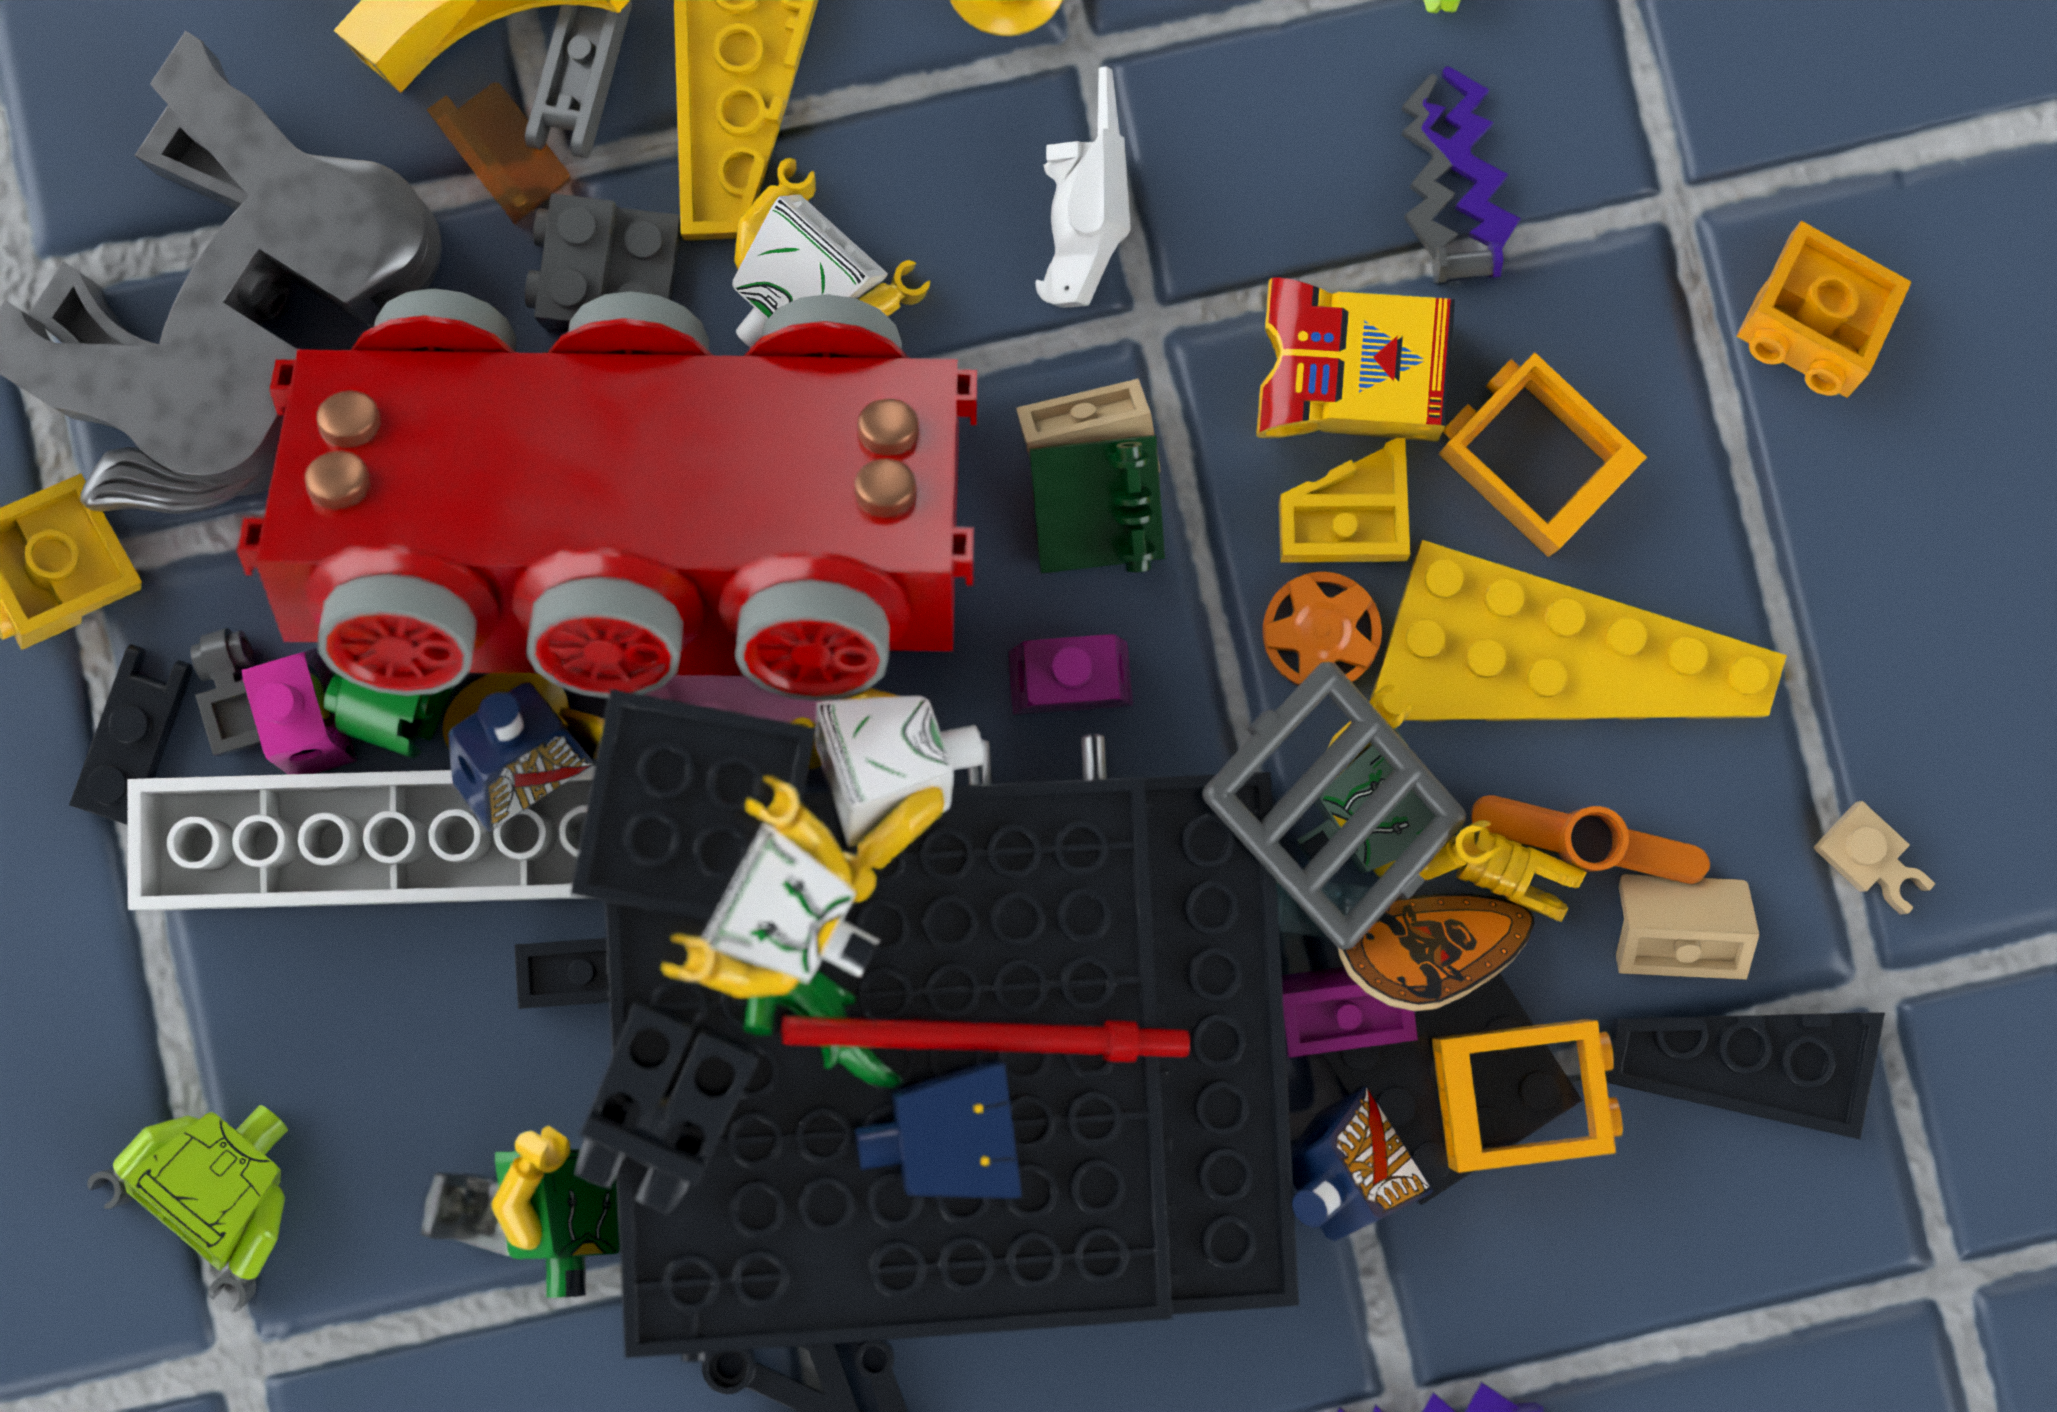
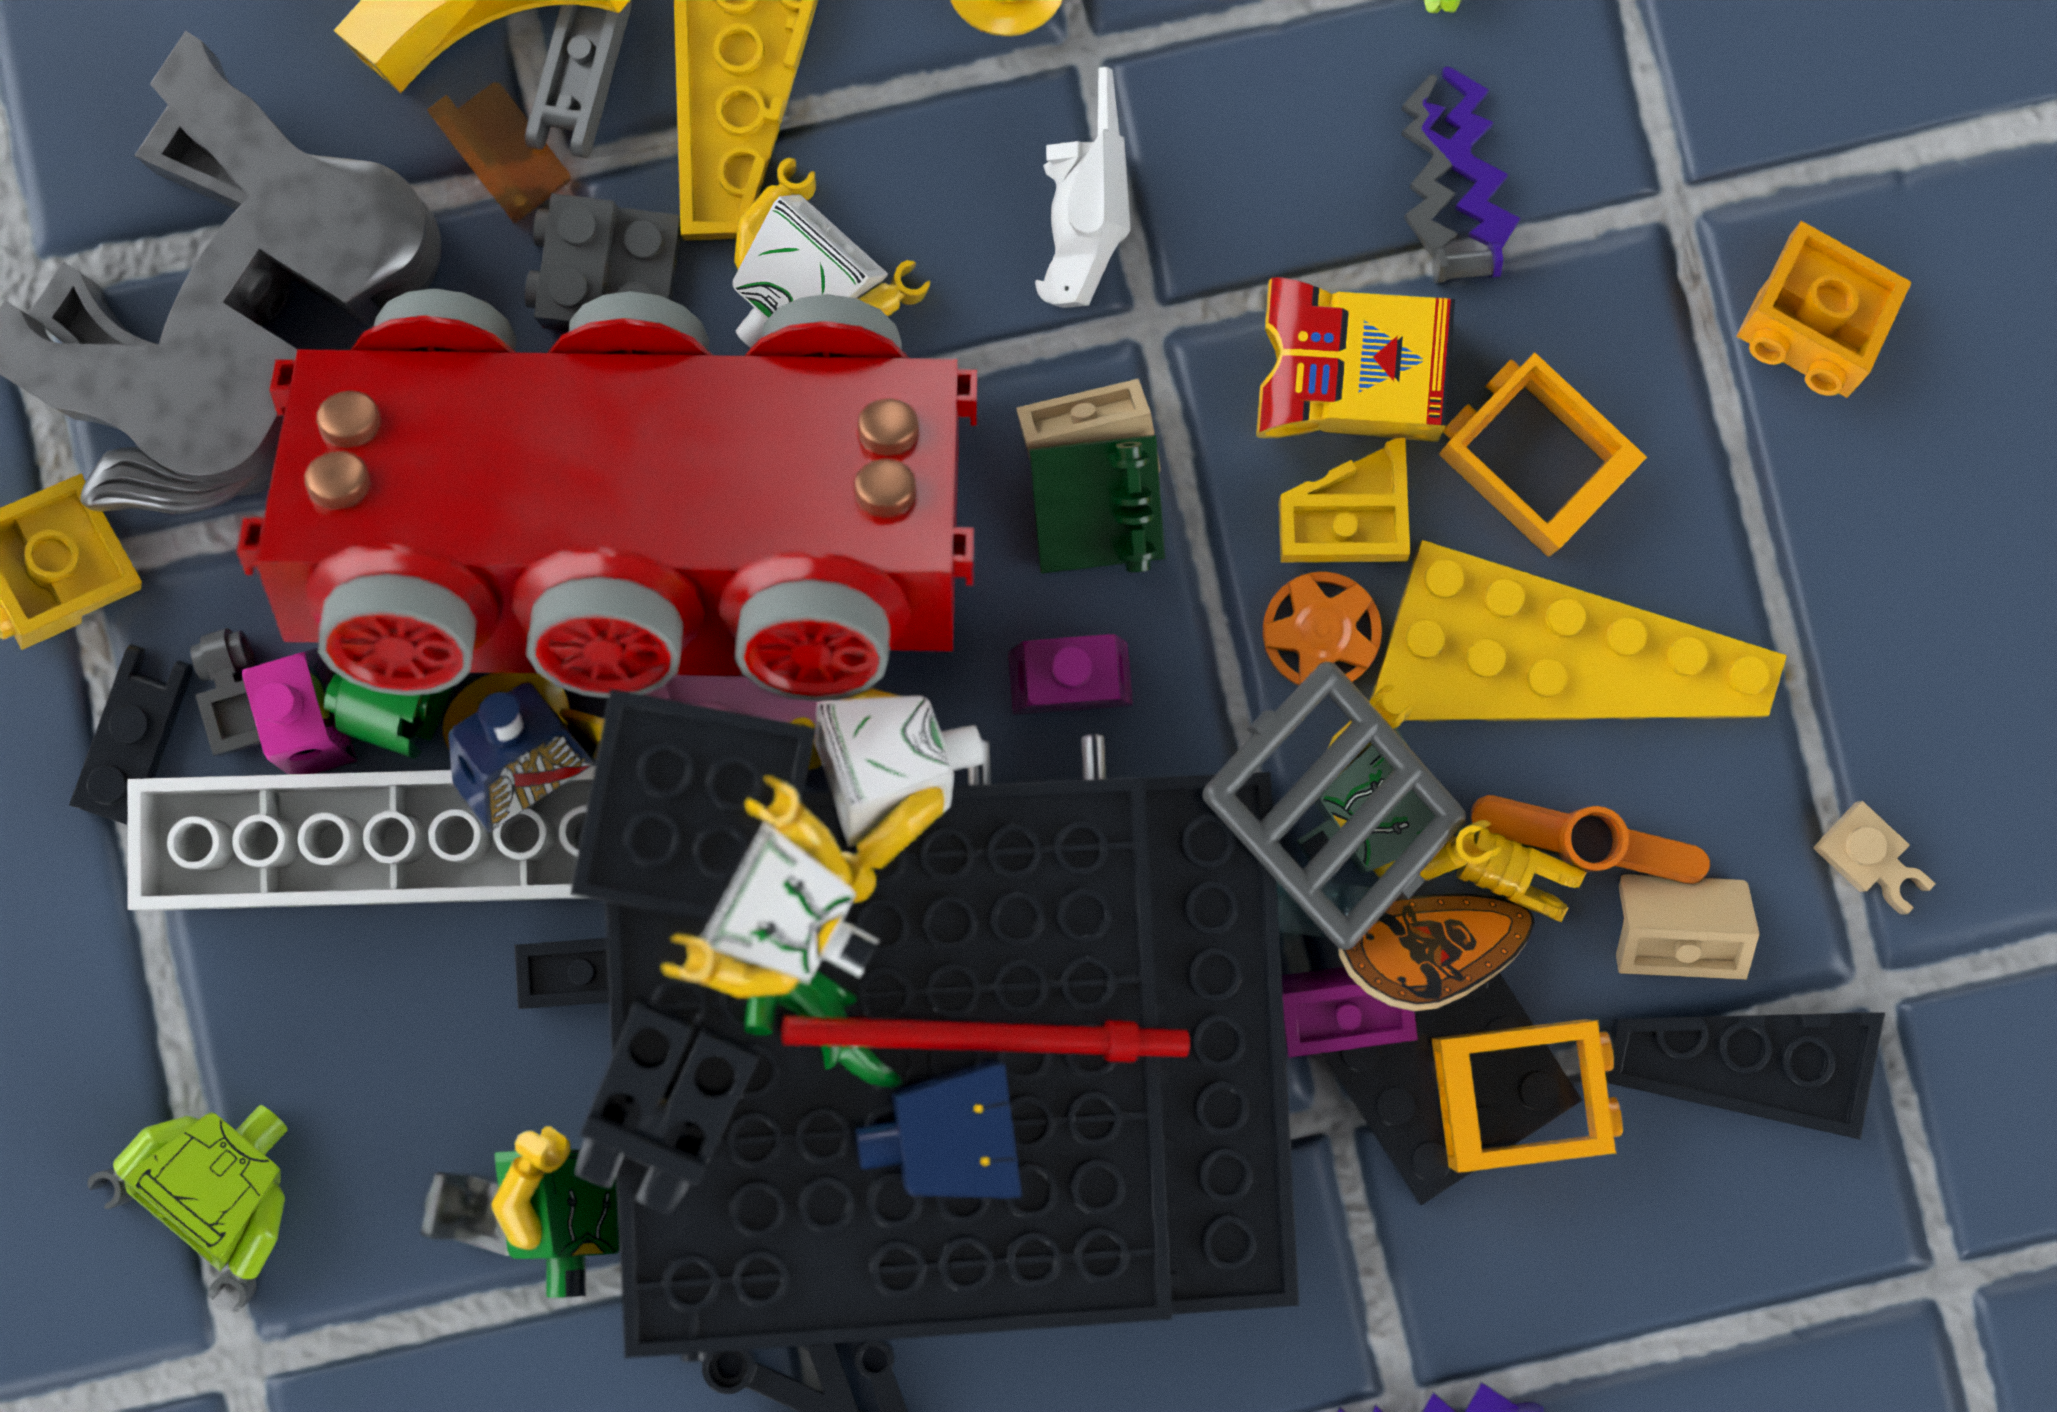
(1352, 1168): torso -> none

